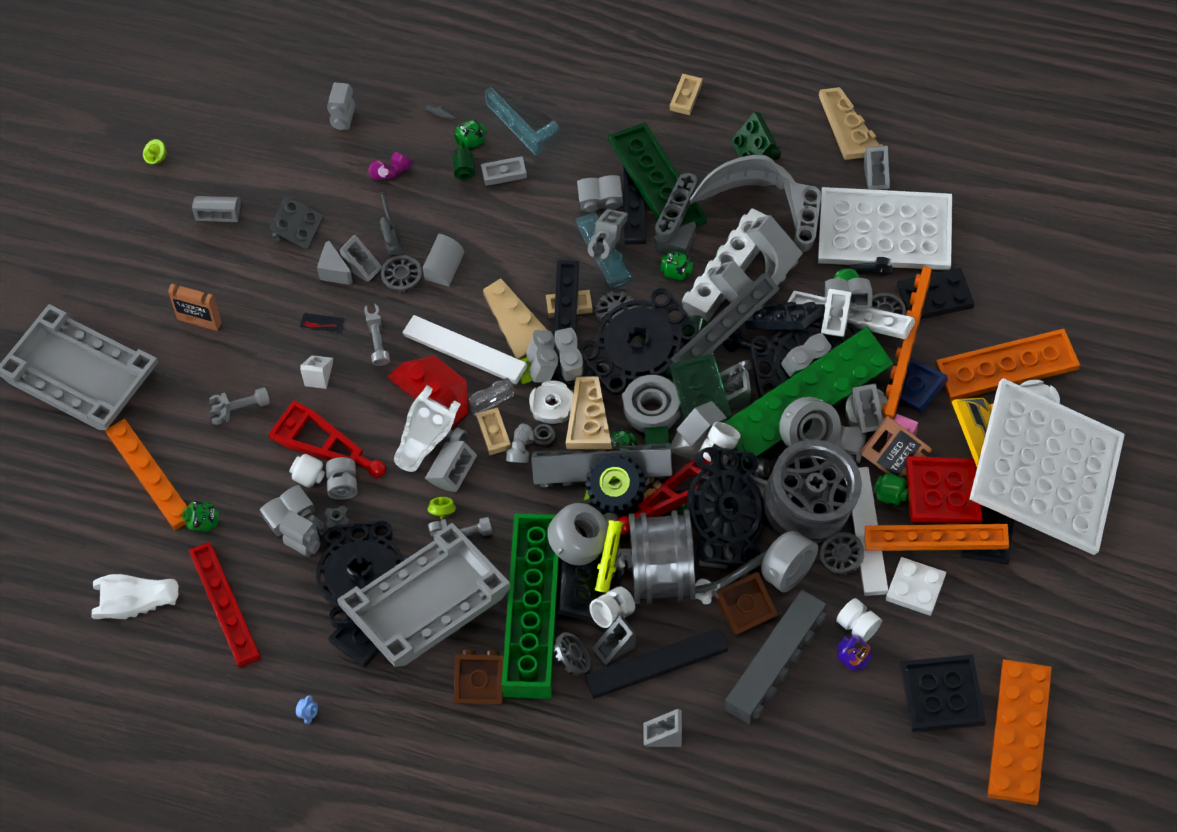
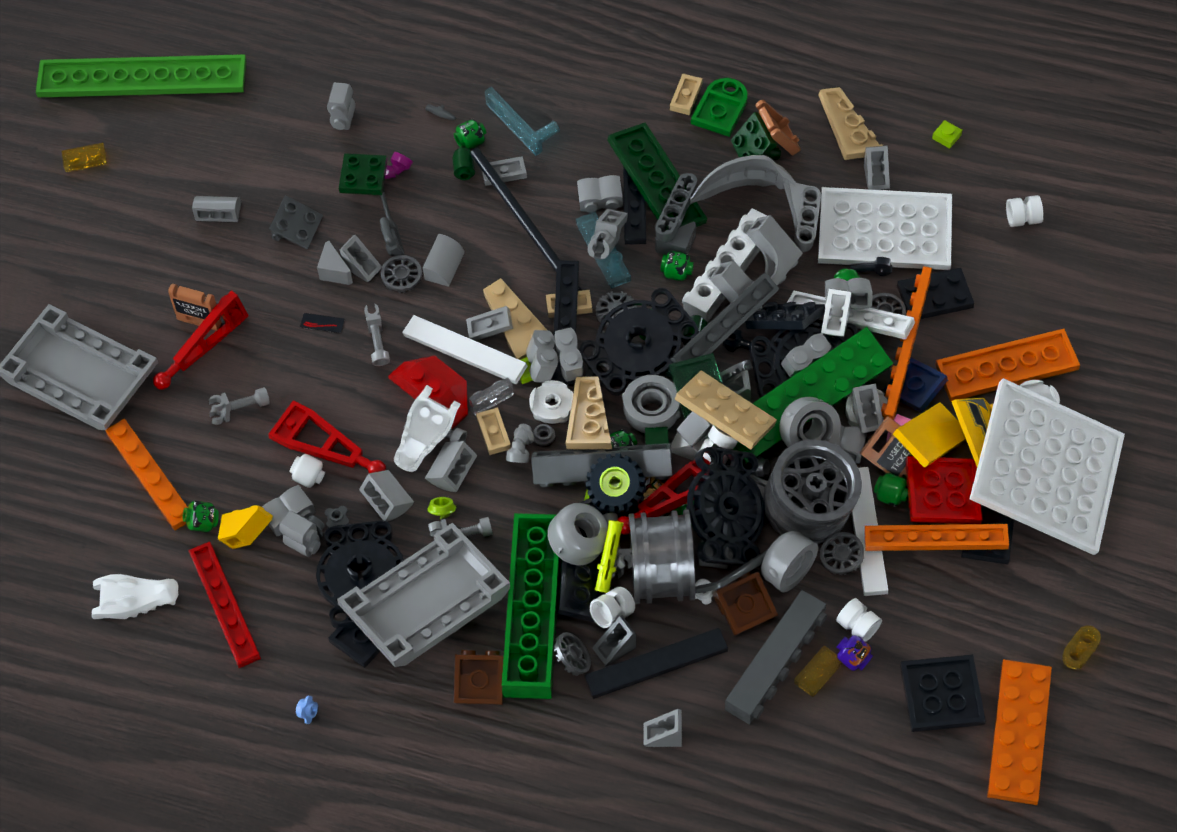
(84, 157): none -> clear yellow plate
(141, 76): none -> bright green plate
(154, 152): lime hat -> none
(233, 313): none -> red plate
(243, 526): none -> yellow slope
(316, 371): white slope -> none
(341, 478): light grey wheel -> none
(363, 174): none -> dark green plate
(386, 495): none -> light grey brick
(489, 323): none -> light grey plate
(516, 208): none -> black piece
(719, 108): none -> green plate
(725, 409): none -> tan plate
(778, 127): none -> nougat container
(818, 671): none -> clear yellow plate
(916, 586): white plate -> none
(931, 434): none -> yellow tile
(947, 134): none -> lime plate
(1024, 211): none -> white wheel
(1081, 649): none -> clear yellow plate

